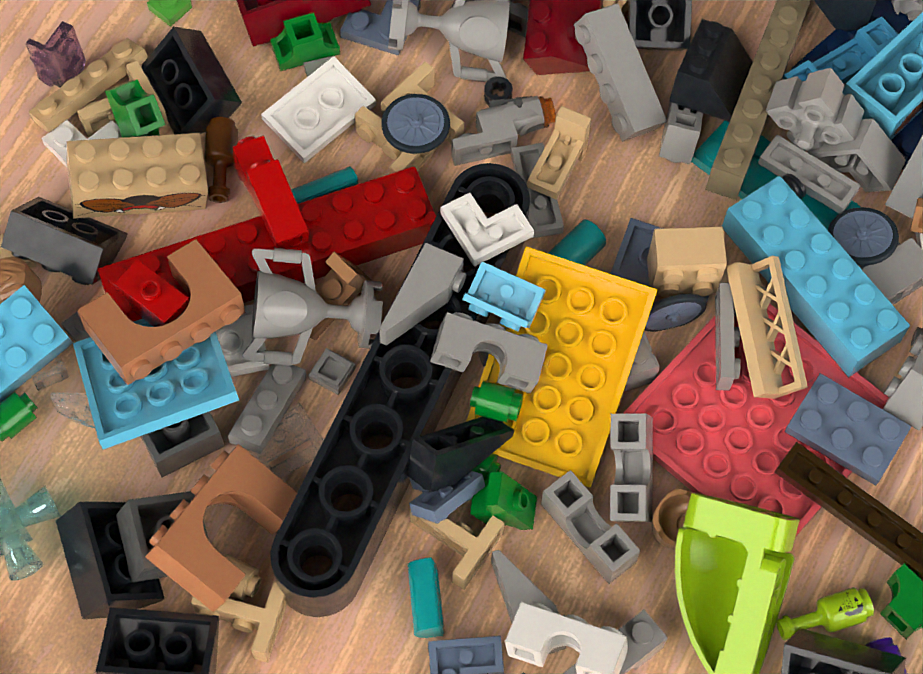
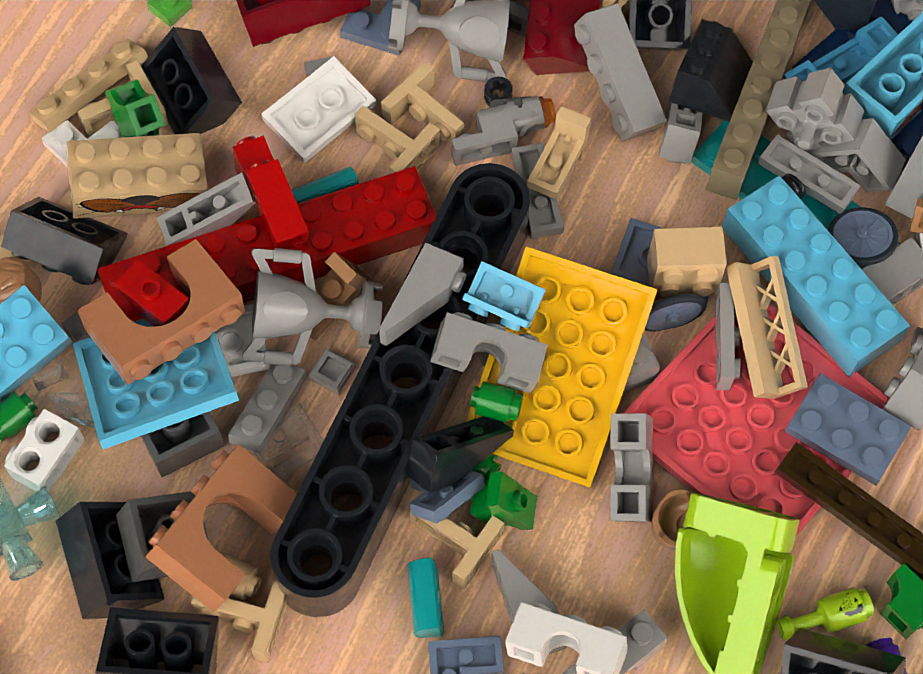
(53, 455): none -> white brick
(59, 58): bracket -> none
(208, 211): none -> light grey slope
(219, 143): reddish brown piece -> none
(303, 42): green brick -> none
(415, 123): sand blue wheel -> none
(481, 236): white plate -> none
(574, 511): light grey arch -> none
(580, 243): teal brick -> none

